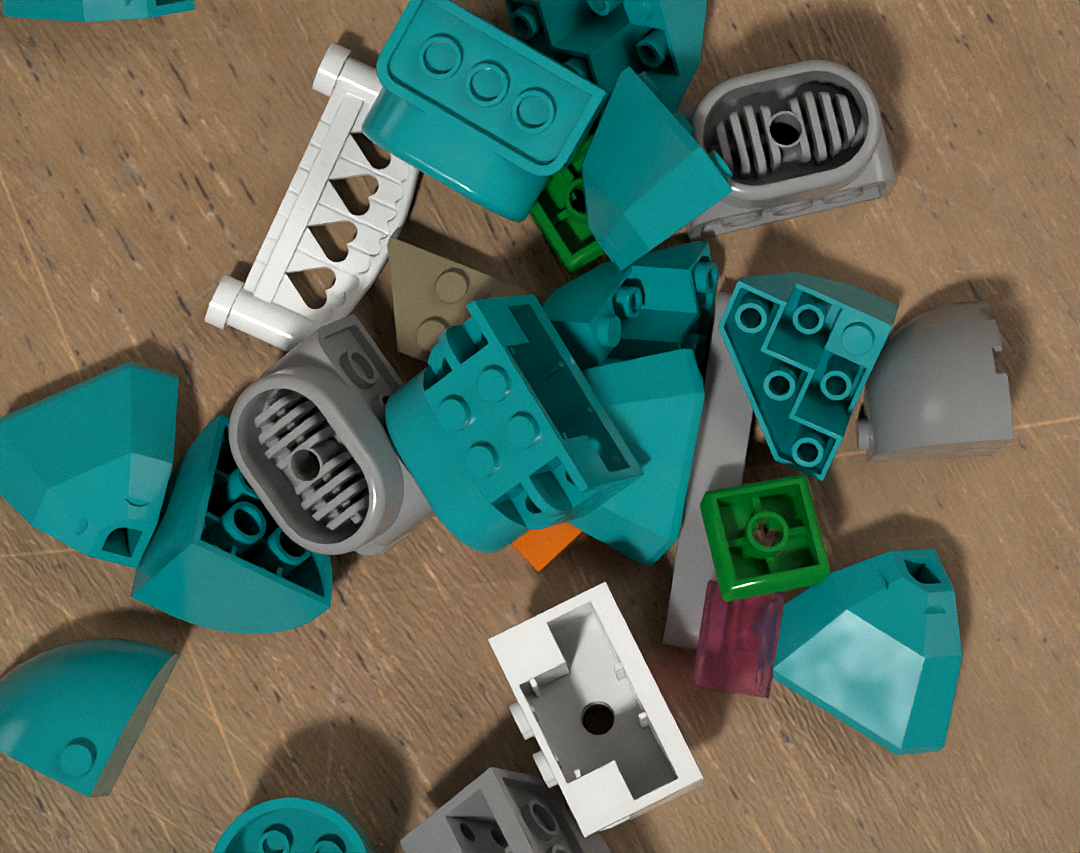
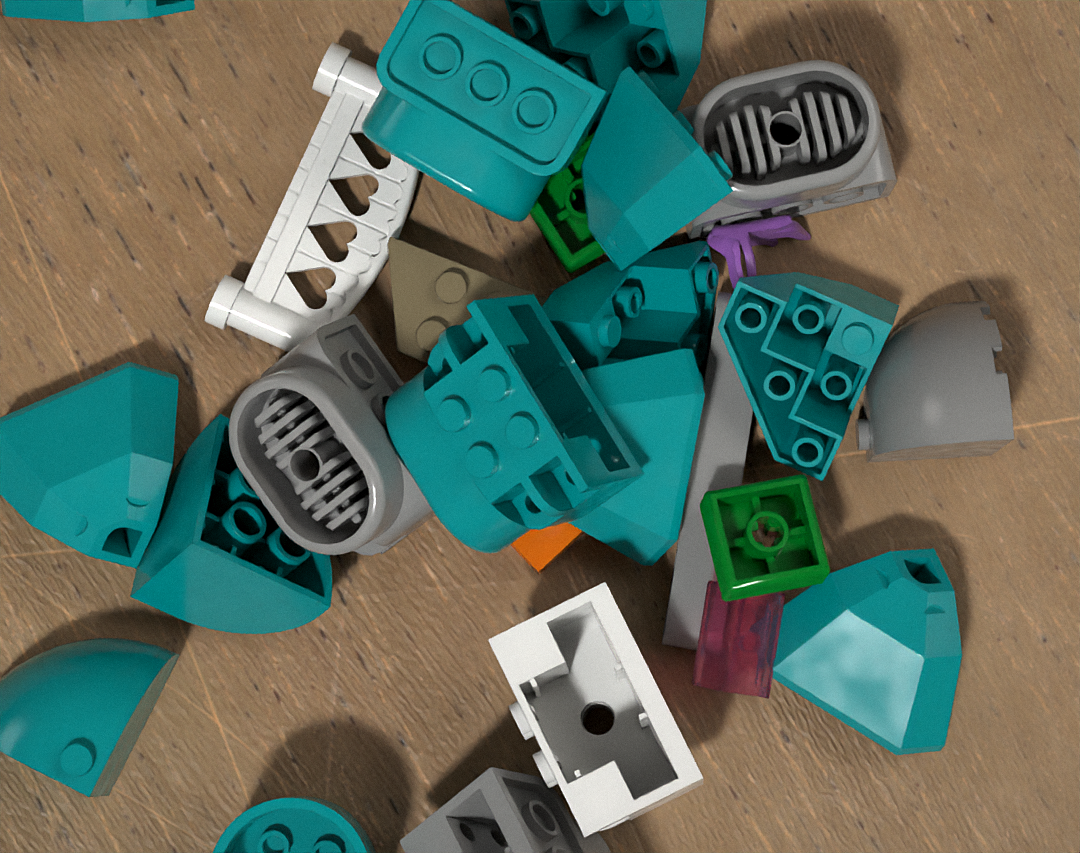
(731, 237): none -> medium lavender piece

